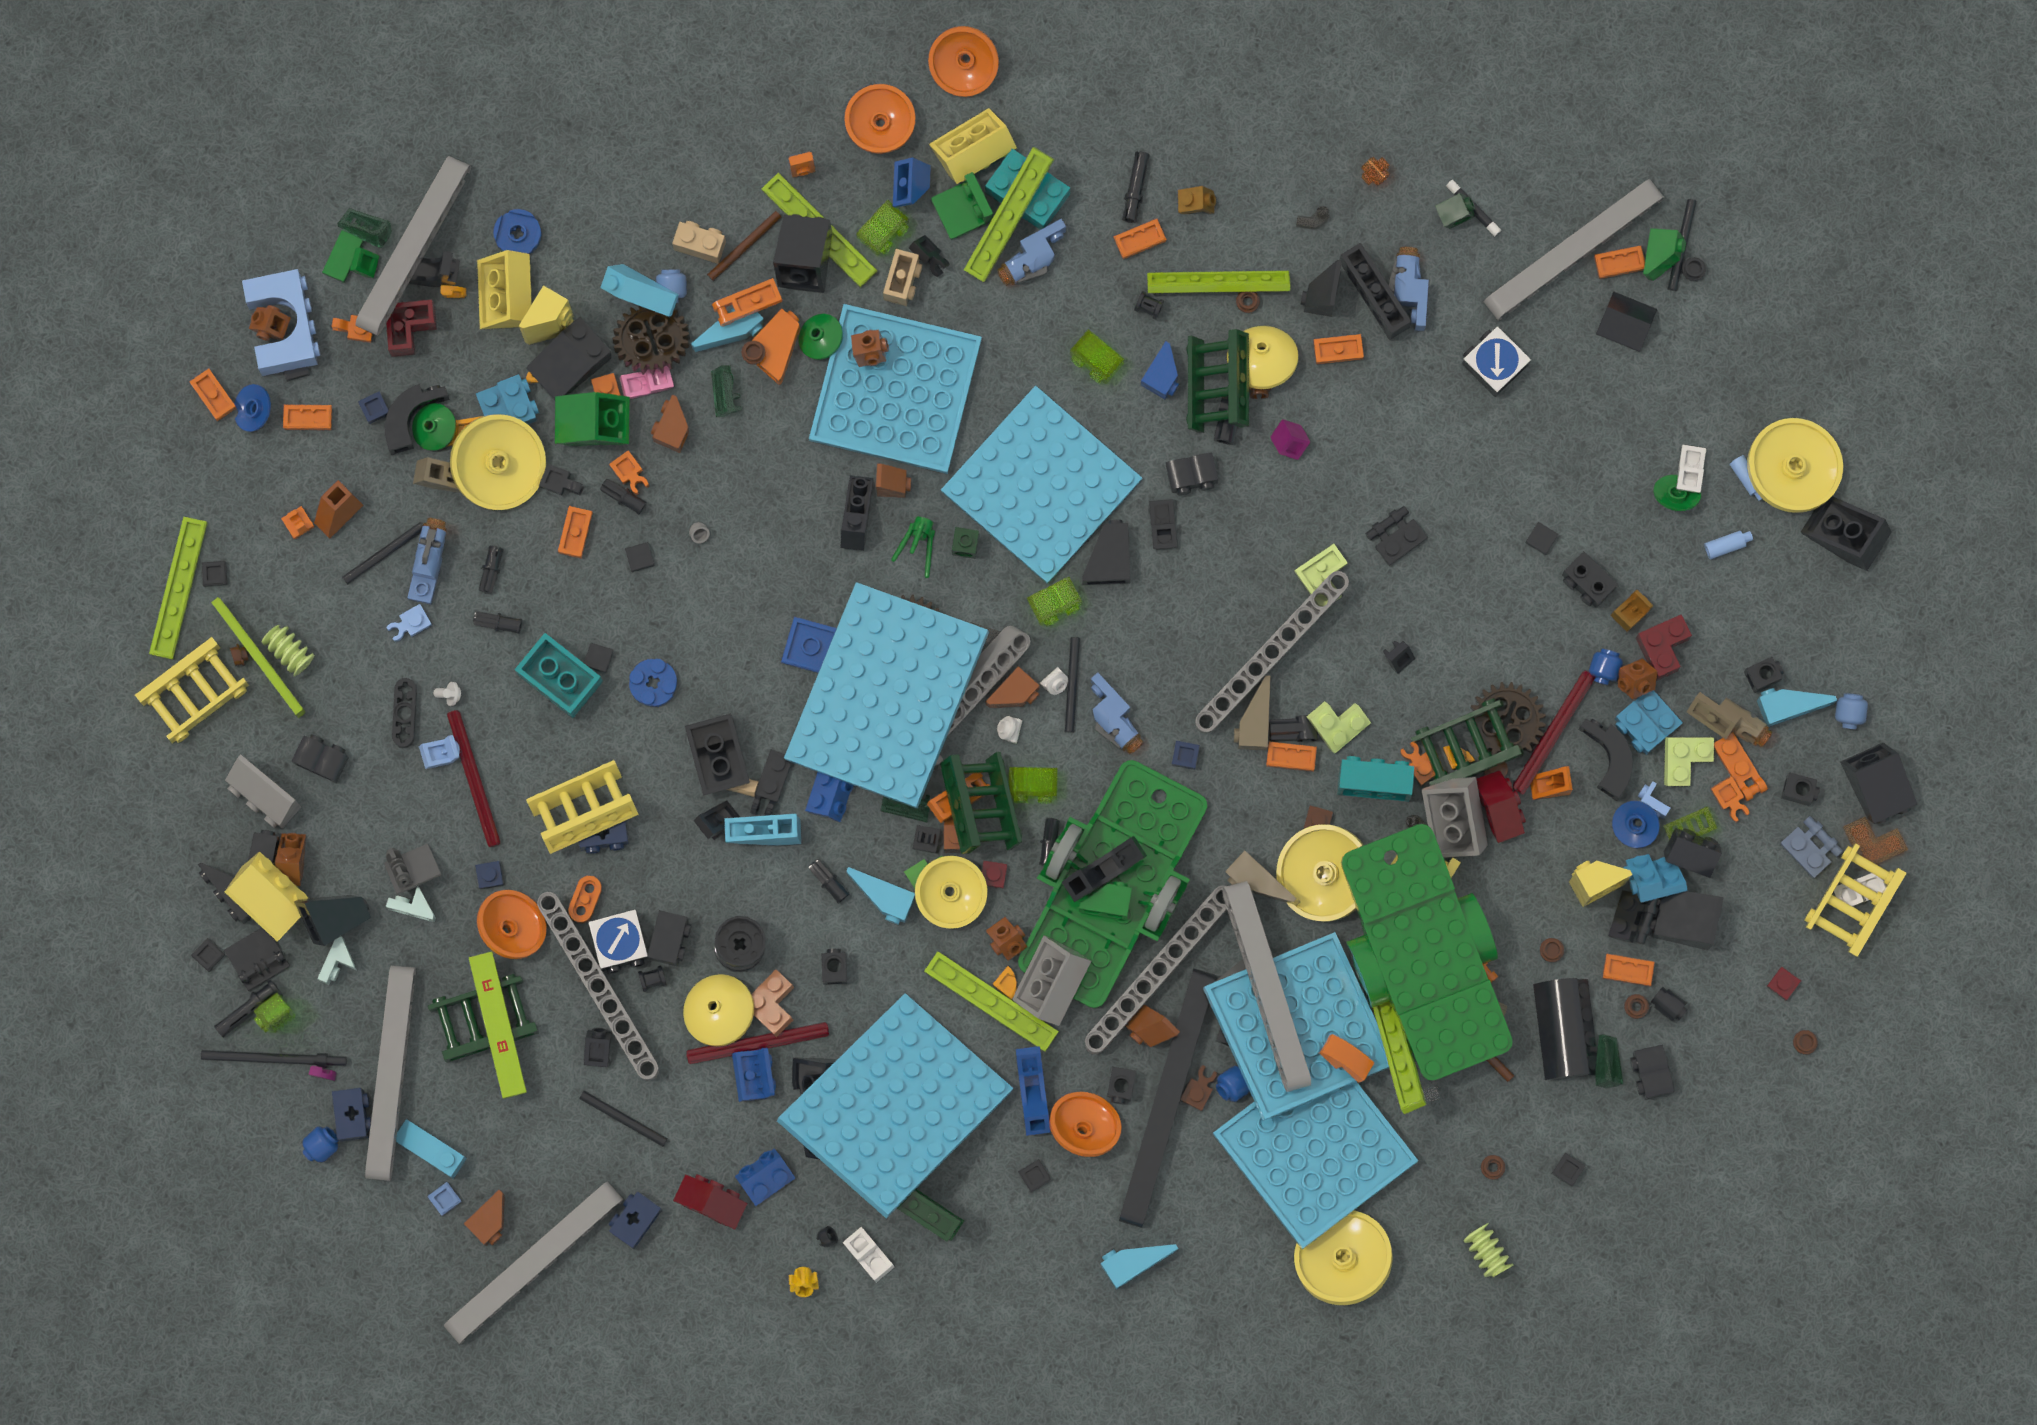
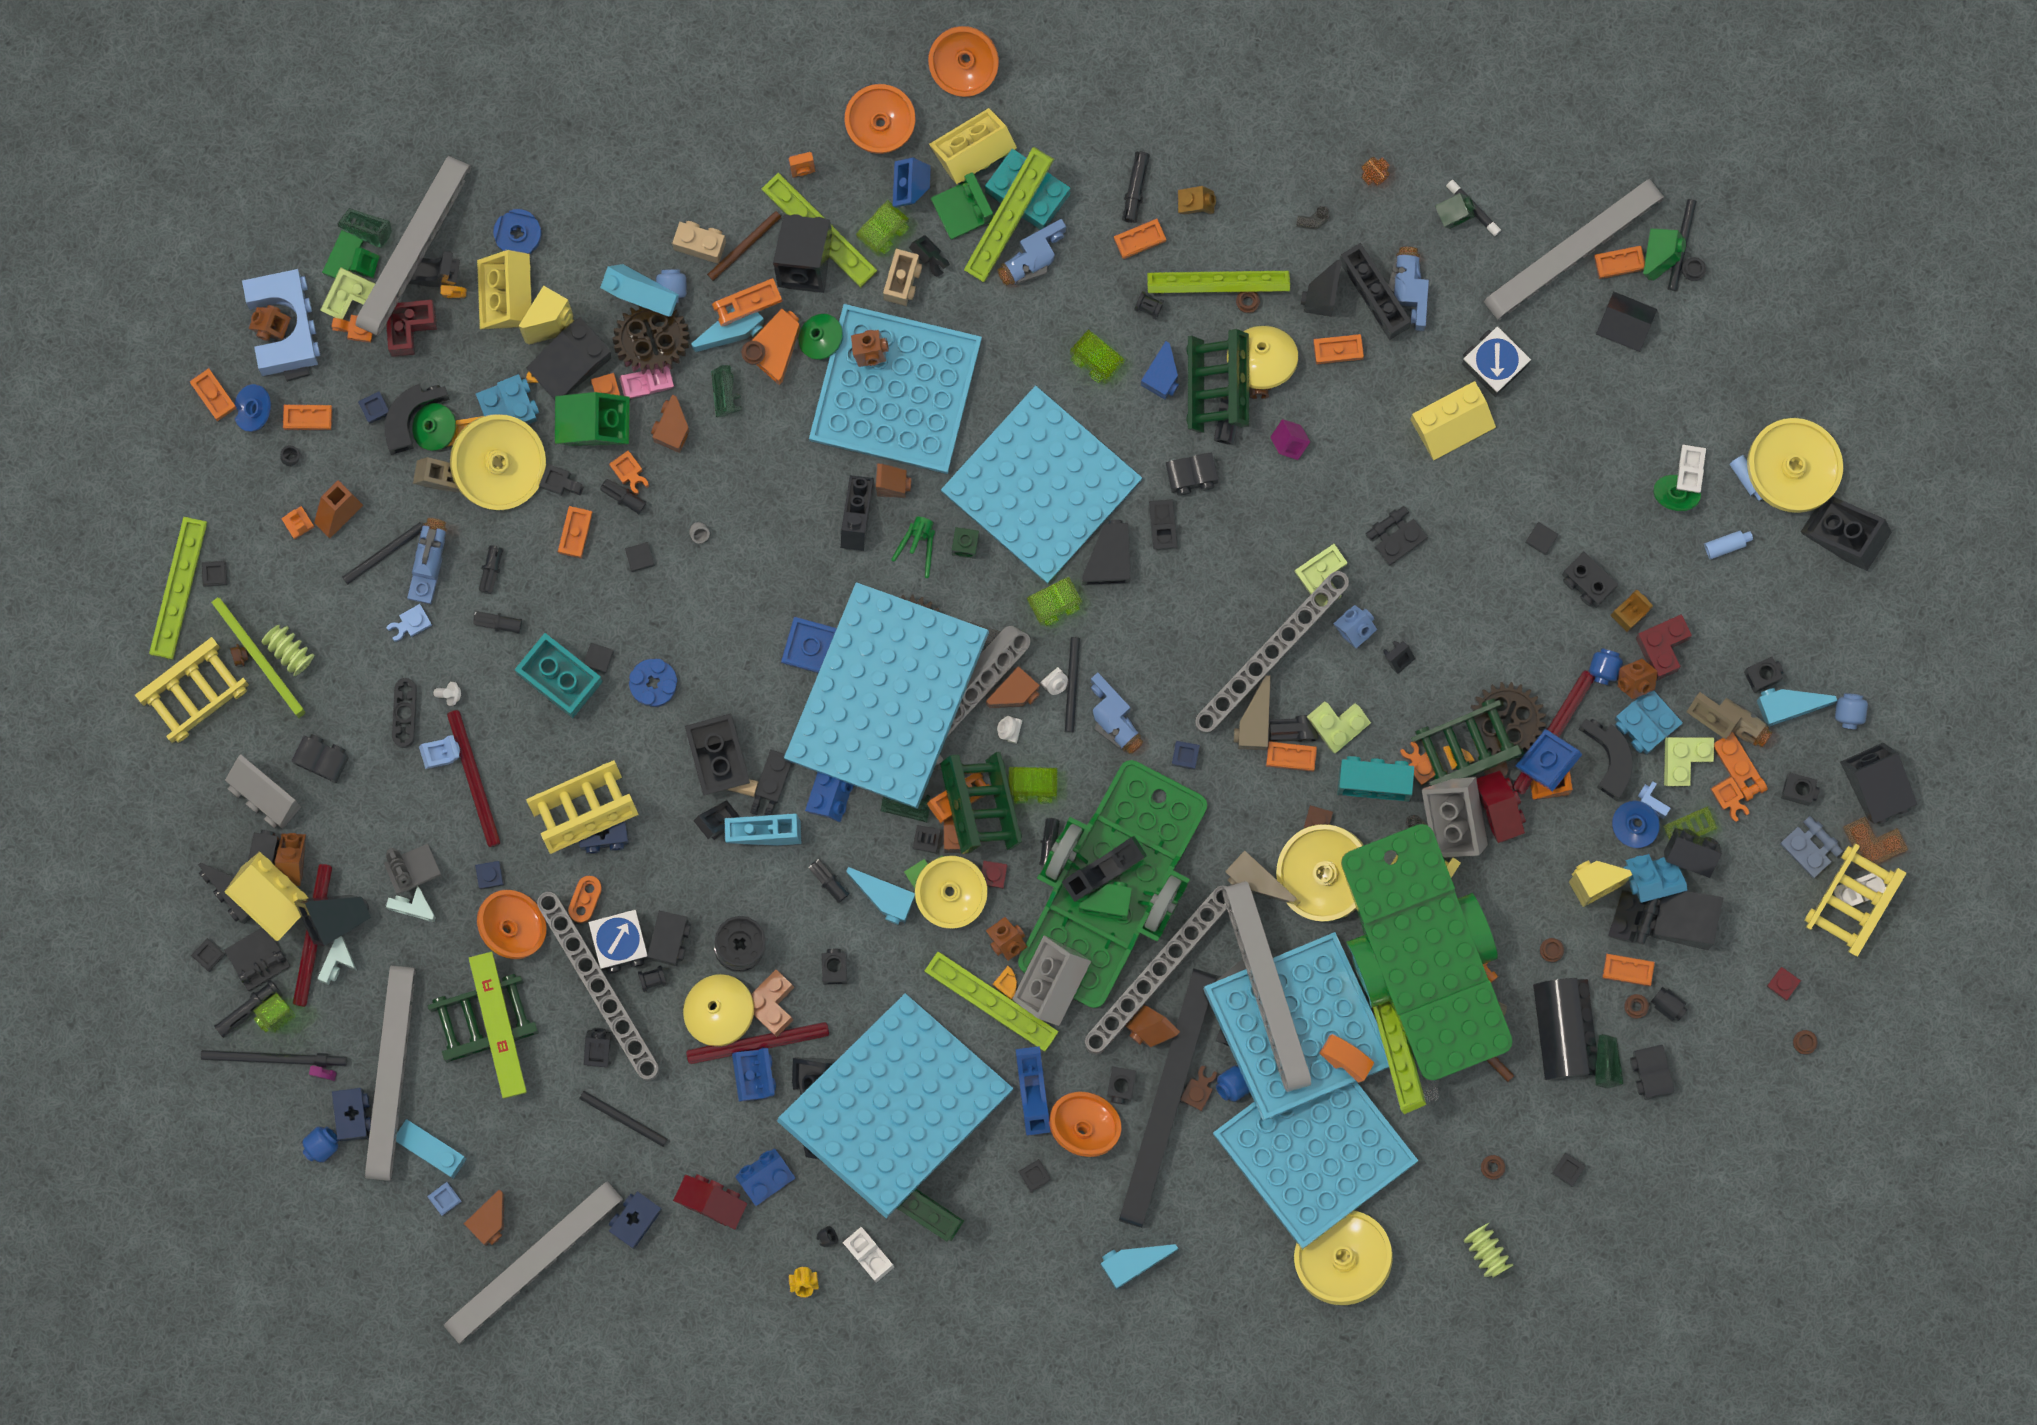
(286, 452): none -> black hinge
(310, 949): none -> dark red axle
(344, 289): none -> yellowish green plate
(1355, 625): none -> medium blue brick
(1453, 420): none -> light yellow slope
(1548, 760): none -> blue tile

